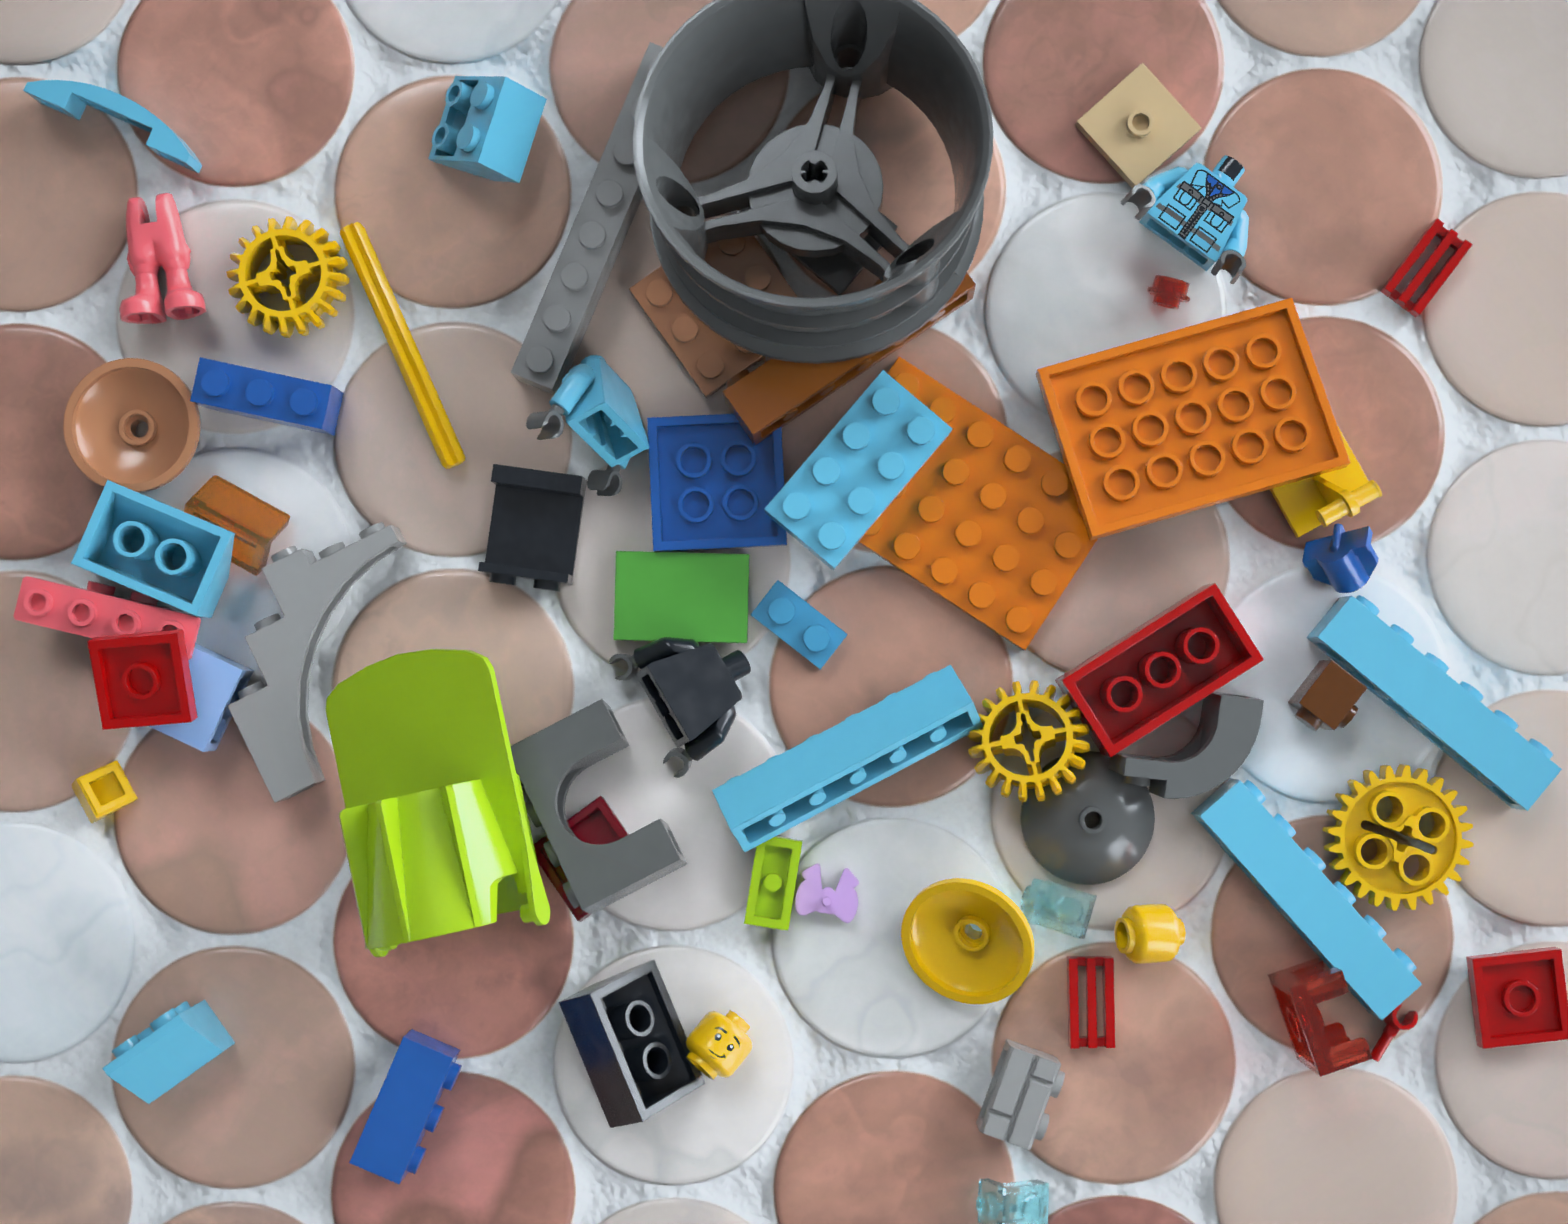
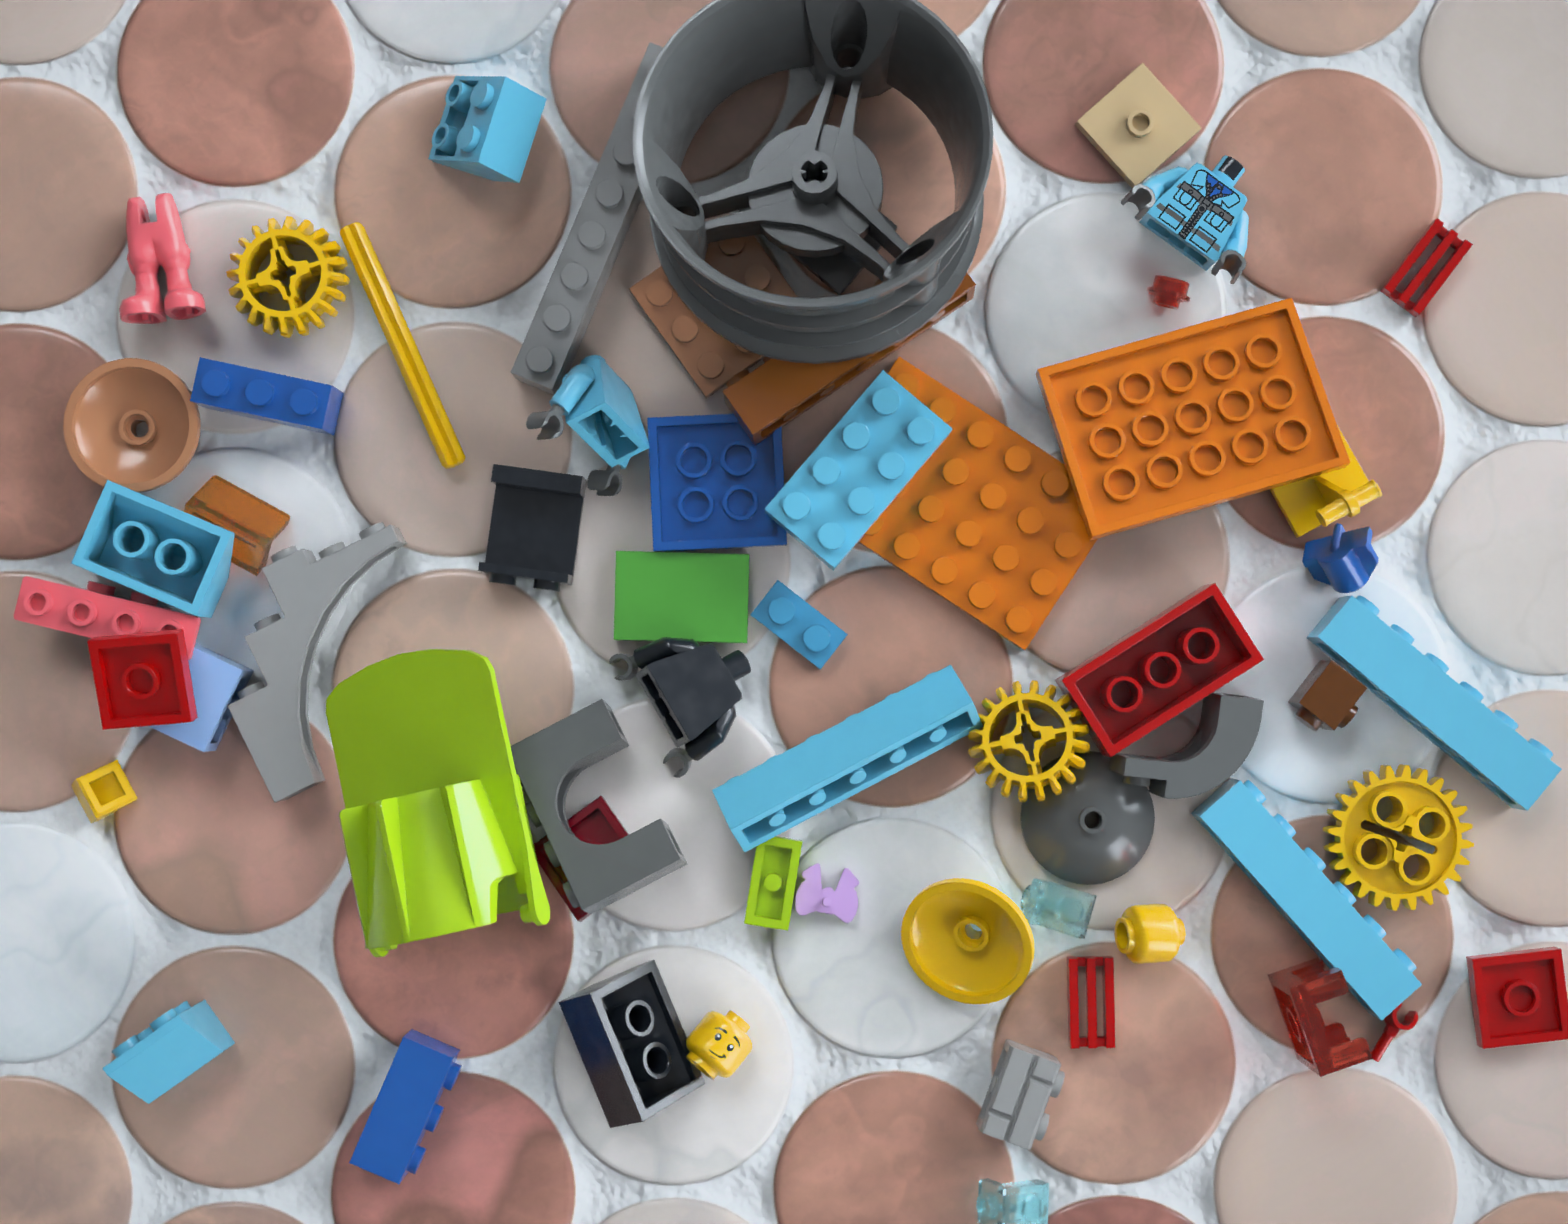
(73, 96): medium azure slope -> none

